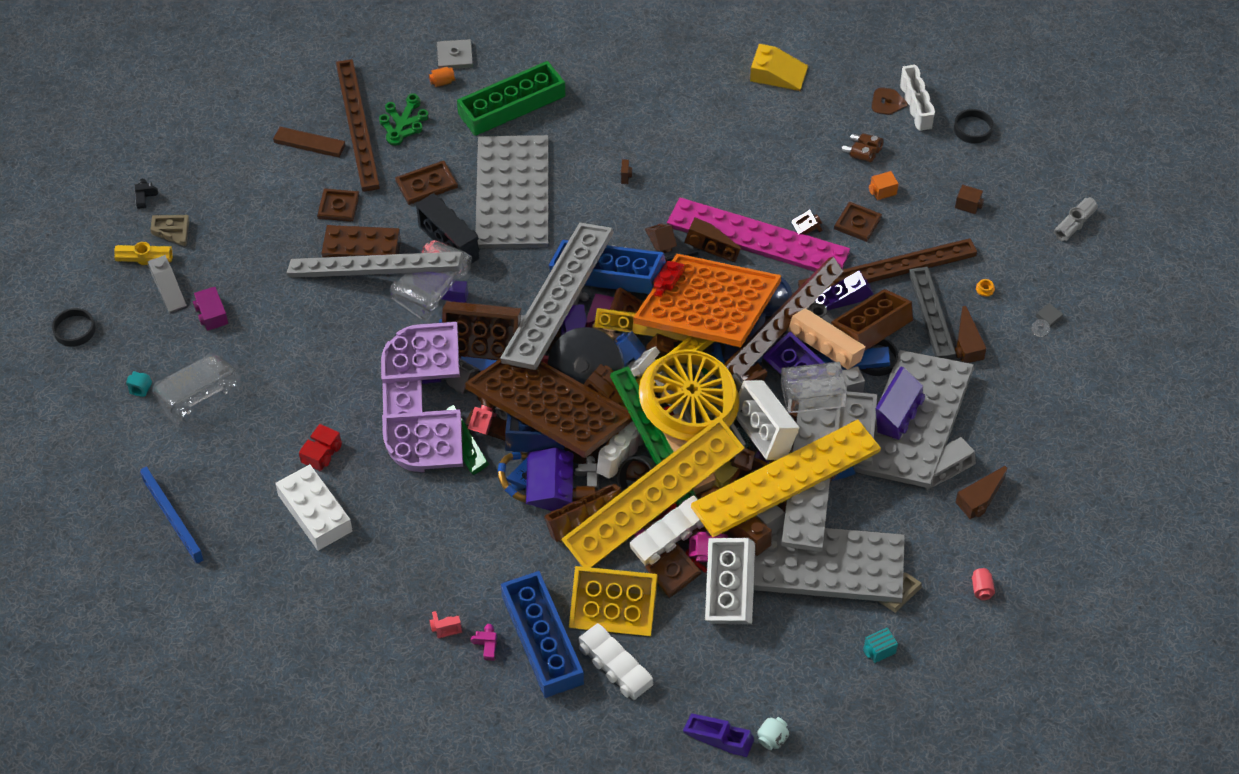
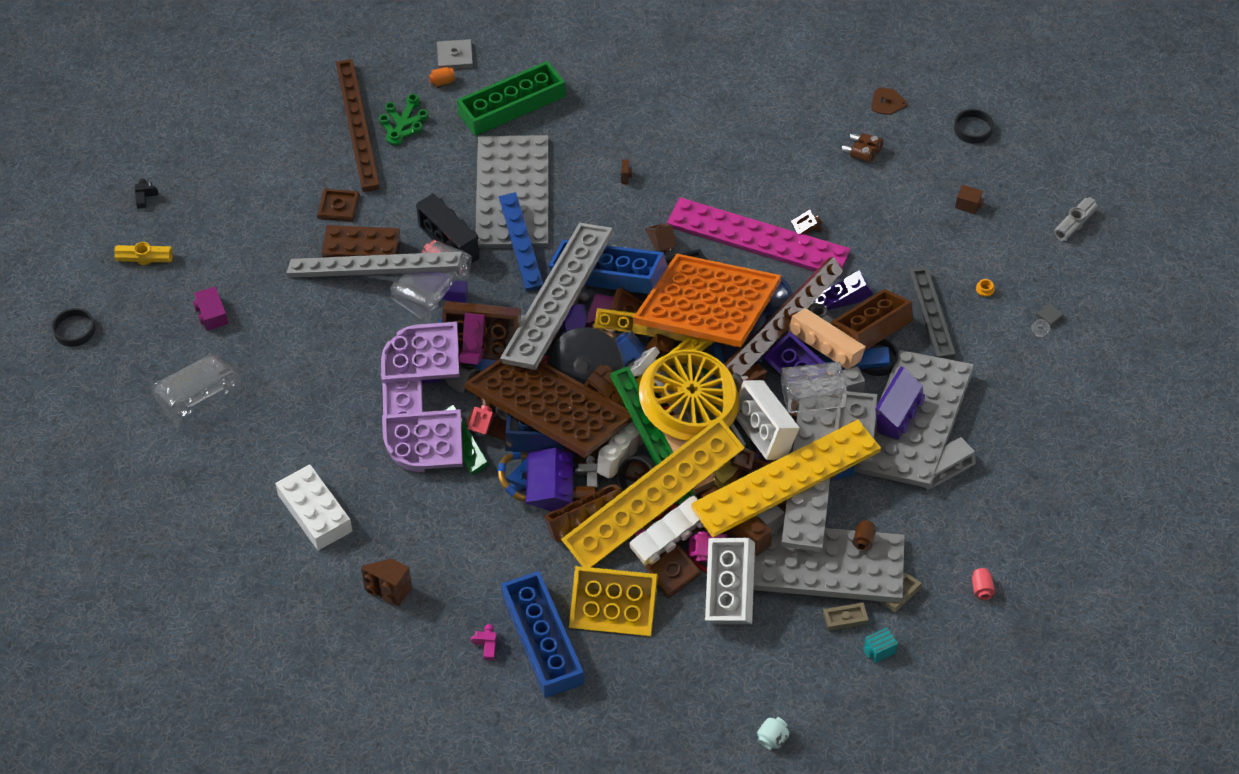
(139, 384): teal plate -> none
(167, 284): light grey slope -> none
(171, 227): dark tan wing -> none
(171, 515): blue tile -> none
(309, 142): reddish brown tile -> none
(319, 452): red piece -> none
(388, 580): none -> reddish brown slope
(426, 181): reddish brown tile -> none
(445, 627): coral bracket -> none
(472, 339): none -> magenta bracket
(520, 241): none -> blue plate
(615, 661): white brick -> none
(668, 277): red plate -> none
(710, 239): reddish brown slope -> none
(719, 734): dark purple slope -> none
(777, 68): yellow slope -> none
(845, 616): none -> dark tan plate
(858, 221): reddish brown tile -> none
(864, 535): none -> reddish brown brick
(883, 185): orange brick -> none
(902, 264): reddish brown plate -> none
(917, 97): white brick -> none
(969, 342): reddish brown slope -> none
(977, 497): reddish brown slope -> none

